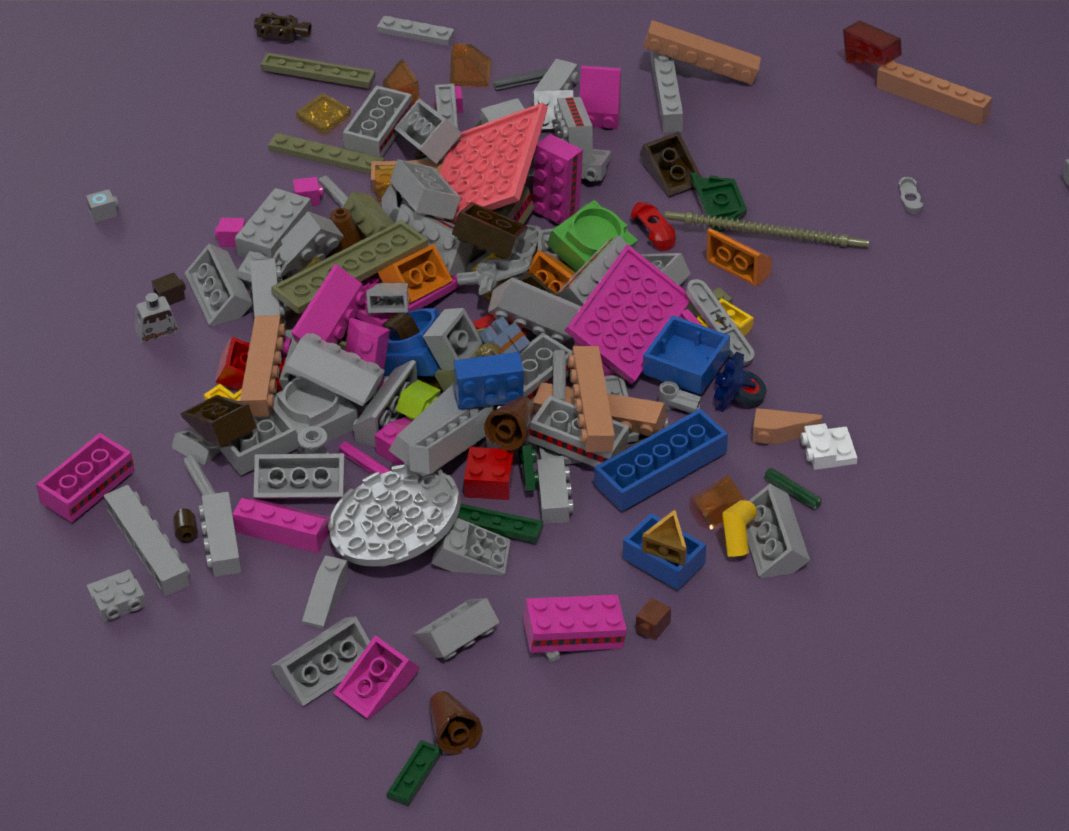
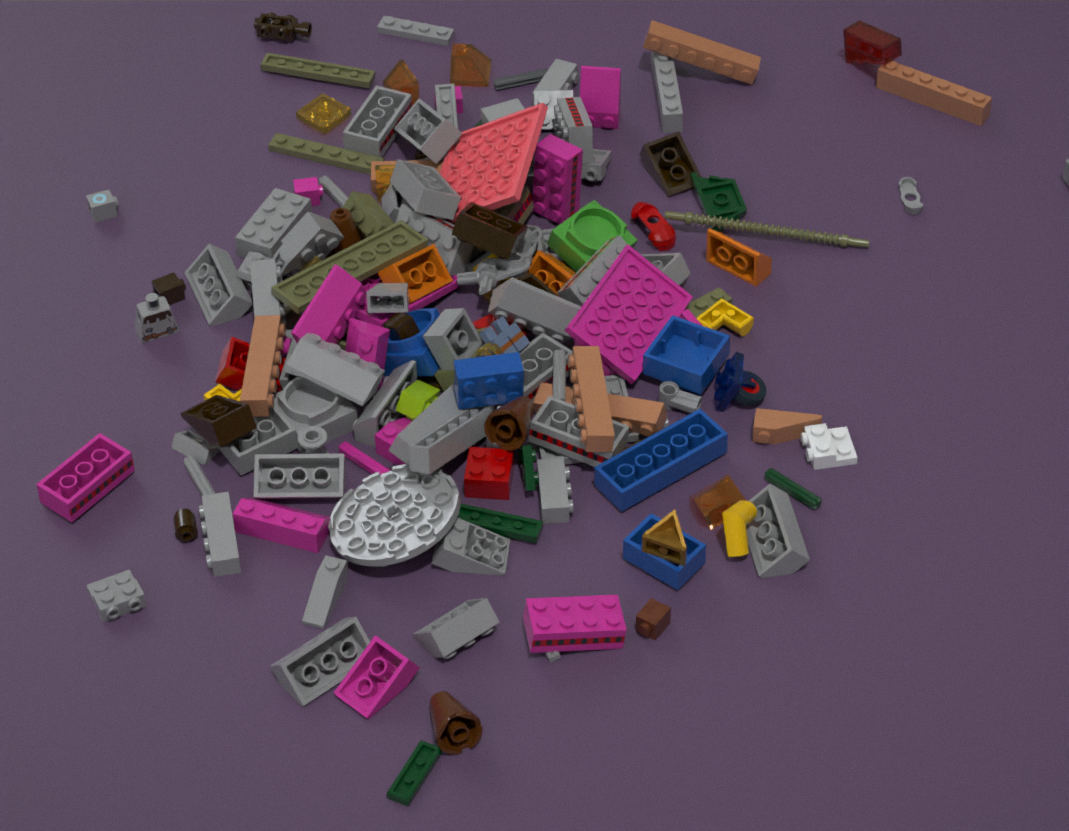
(147, 540): light grey brick -> none
(227, 231): dark pink brick -> none
(711, 311): light grey piece -> none

